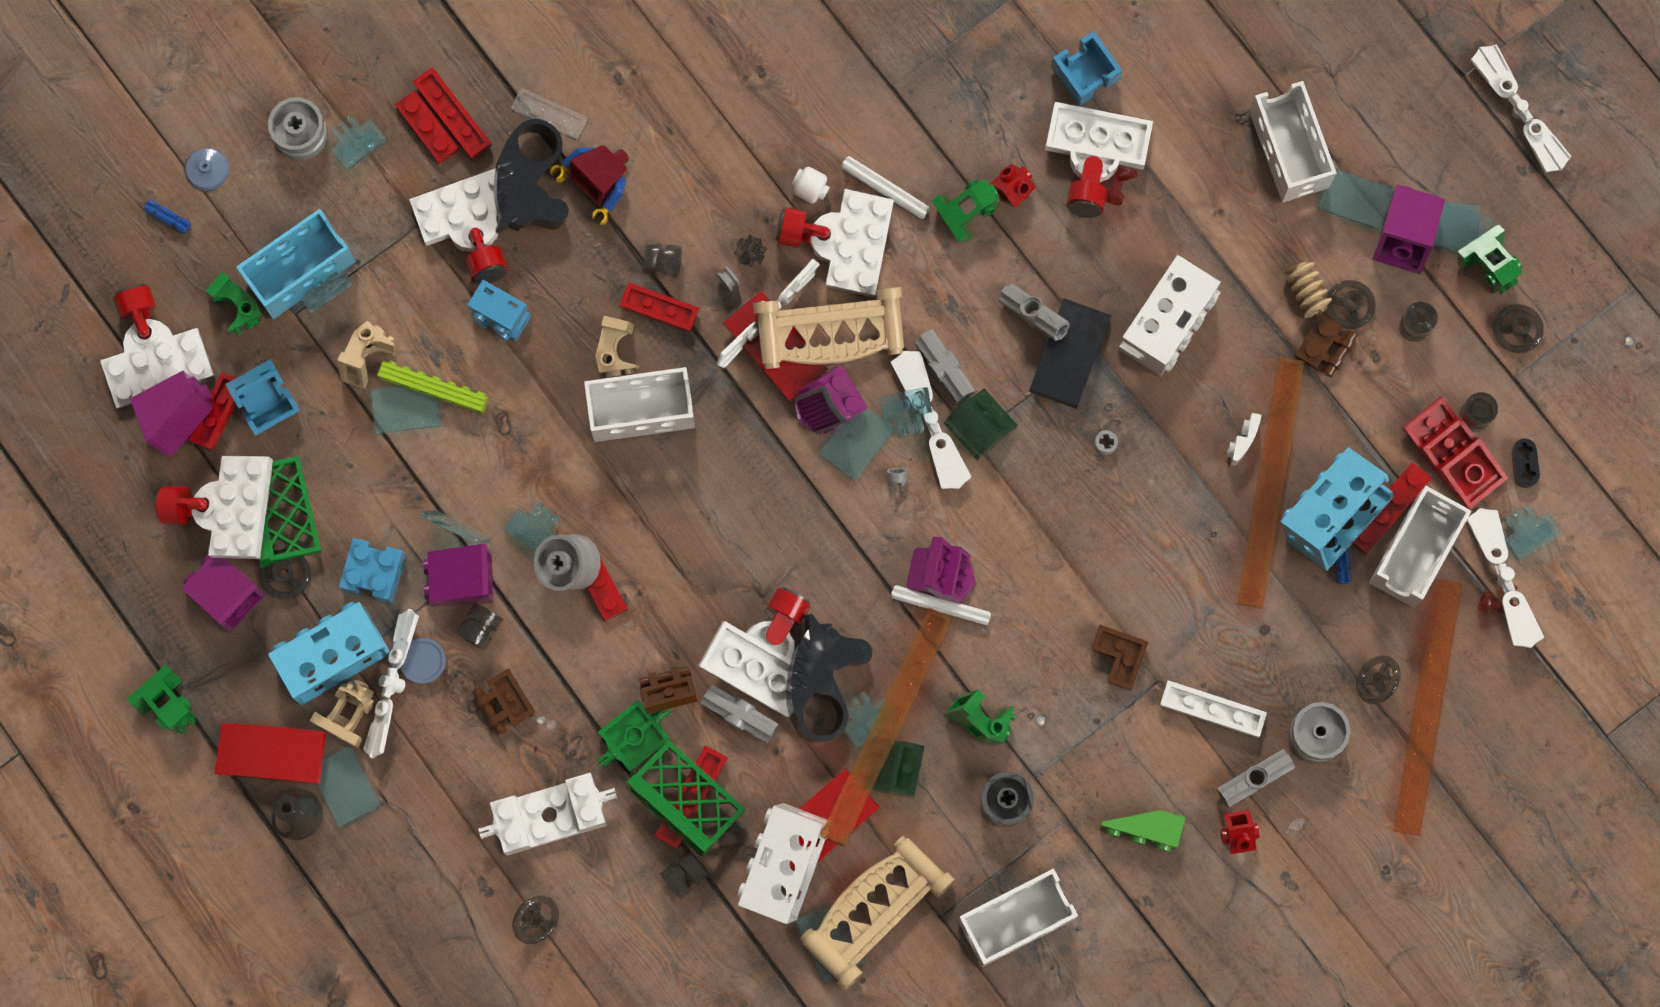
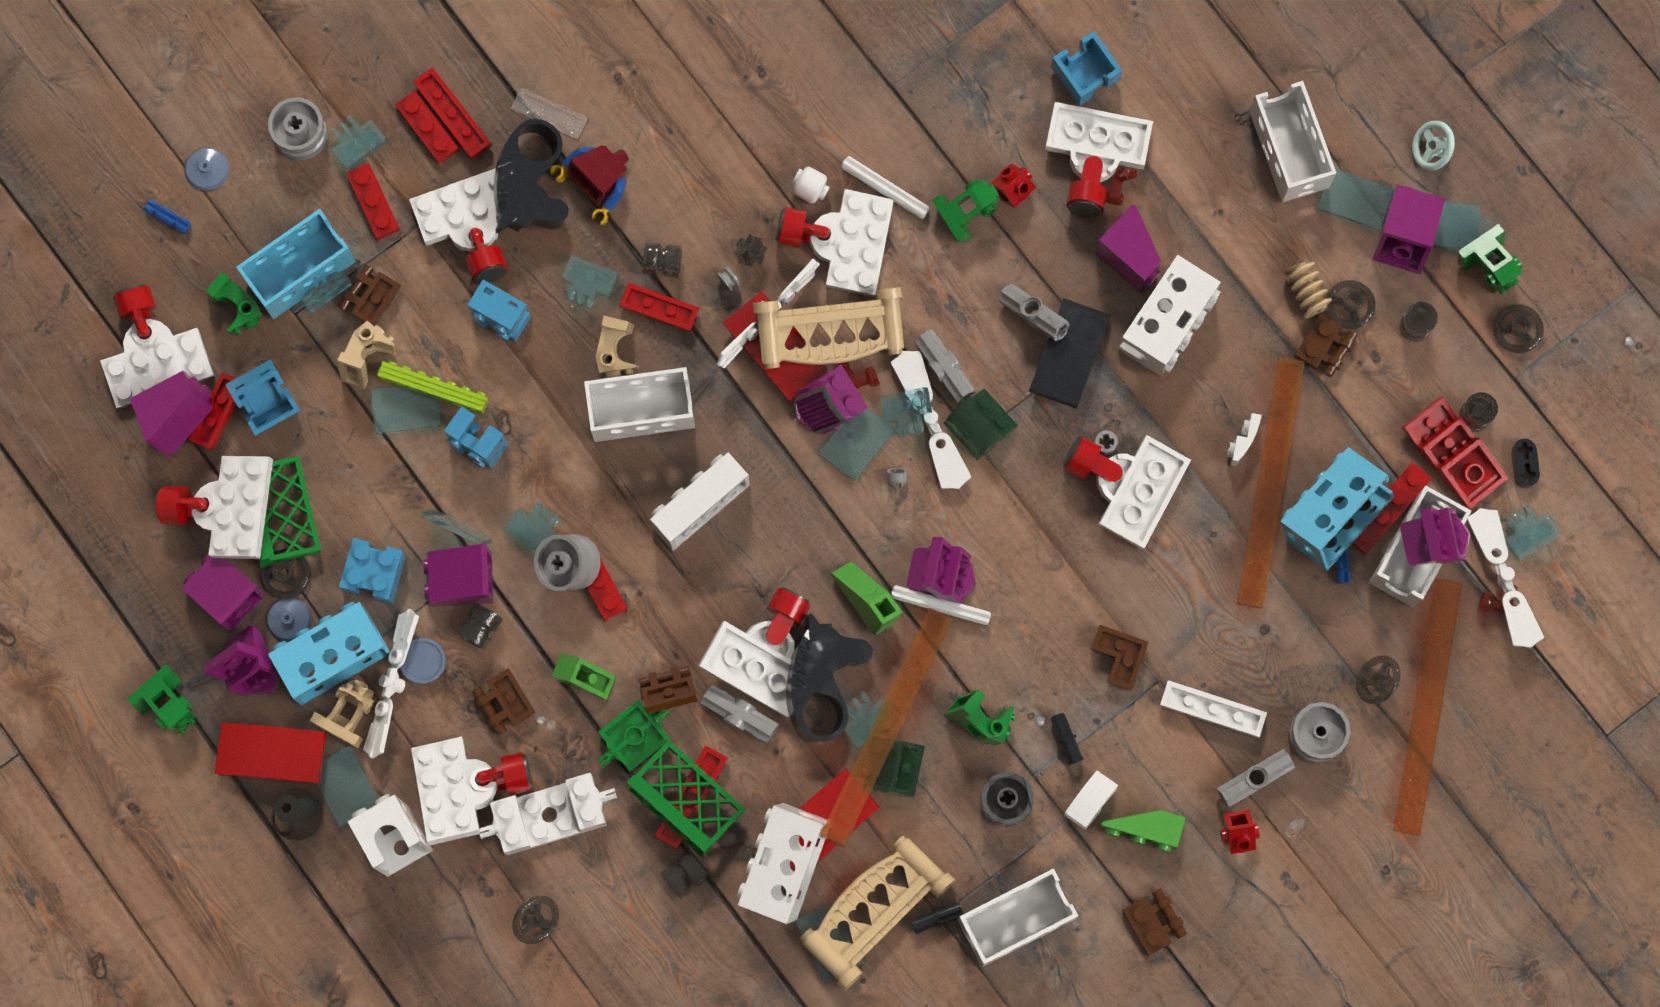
(245, 665): none -> magenta piece
(287, 618): none -> sand blue piece
(373, 201): none -> red plate
(376, 298): none -> reddish brown plate
(380, 847): none -> white piece
(457, 786): none -> white plate
(461, 437): none -> dark azure piece
(583, 676): none -> bright green slope
(588, 280): none -> clear light blue hinge
(700, 500): none -> white brick
(867, 597): none -> bright green slope
(869, 378): none -> clear red piece
(936, 918): none -> black axle
(1066, 738): none -> black axle
(1091, 800): none -> white slope
(1130, 251): none -> magenta slope
(1133, 485): none -> white plate
(1147, 926): none -> reddish brown plate
(1435, 145): none -> light aqua piece
(1435, 537): none -> magenta piece
(1545, 145): white piece -> none

